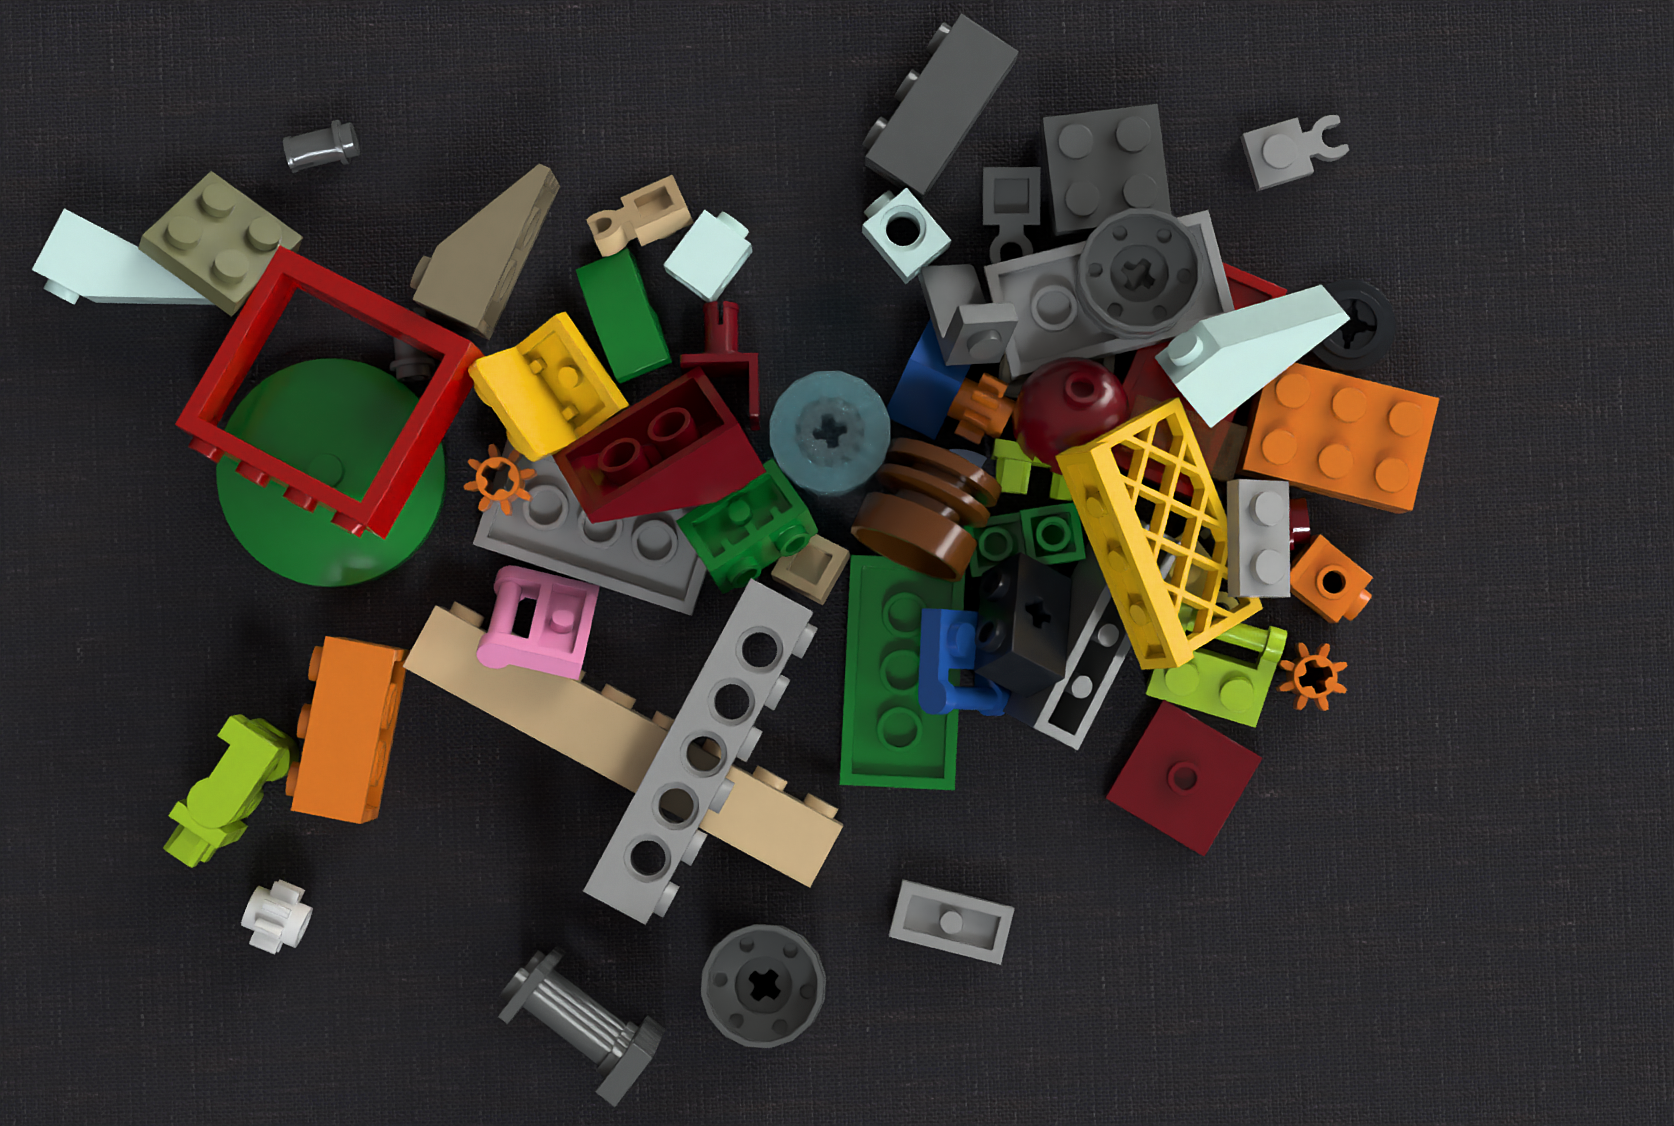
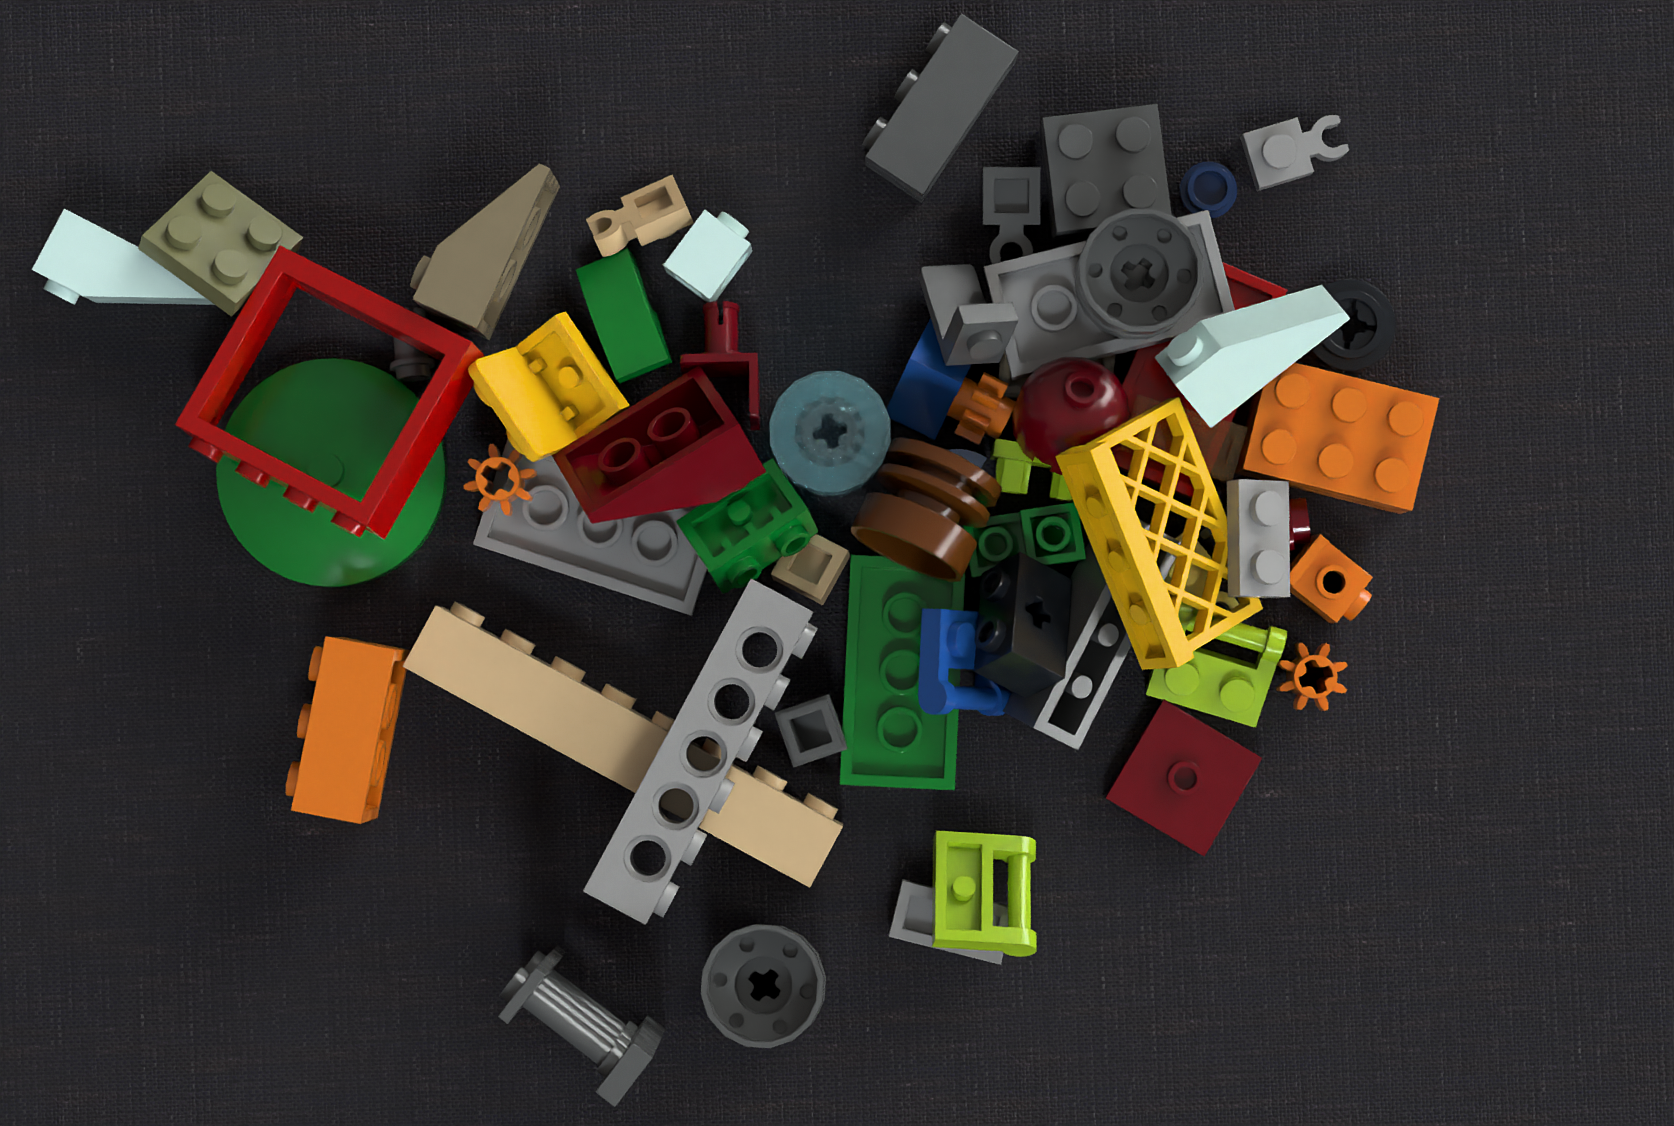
(232, 791): lime hips -> none
(276, 916): white gear -> none
(322, 146): dark grey pin -> none
(558, 625): bright pink plate -> none
(811, 730): none -> dark grey slope
(908, 259): light aqua brick -> none
(965, 892): none -> lime plate
(1208, 188): none -> dark blue plate

